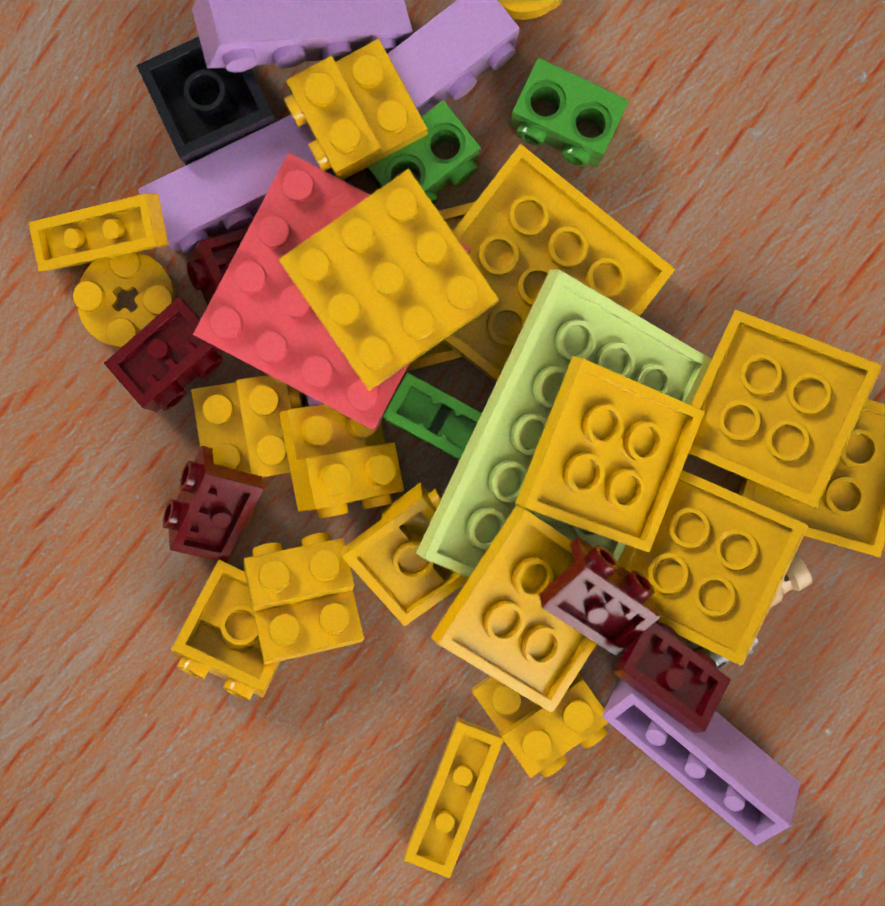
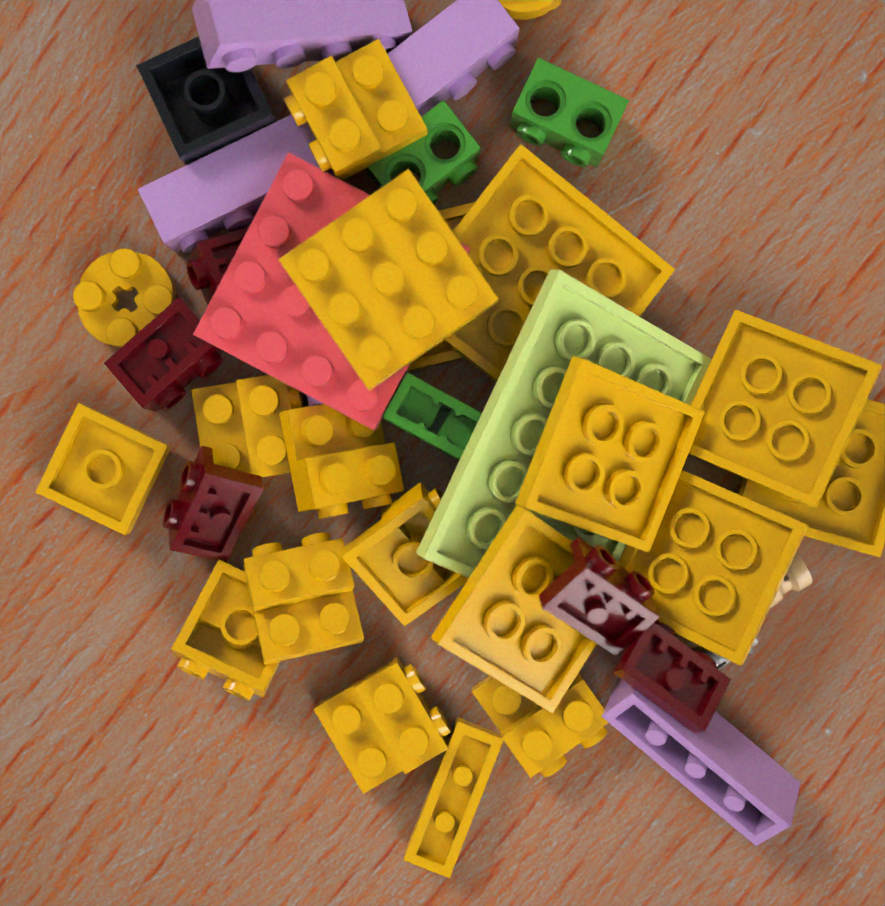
(98, 232): yellow plate -> none
(103, 469): none -> yellow plate
(384, 724): none -> yellow plate

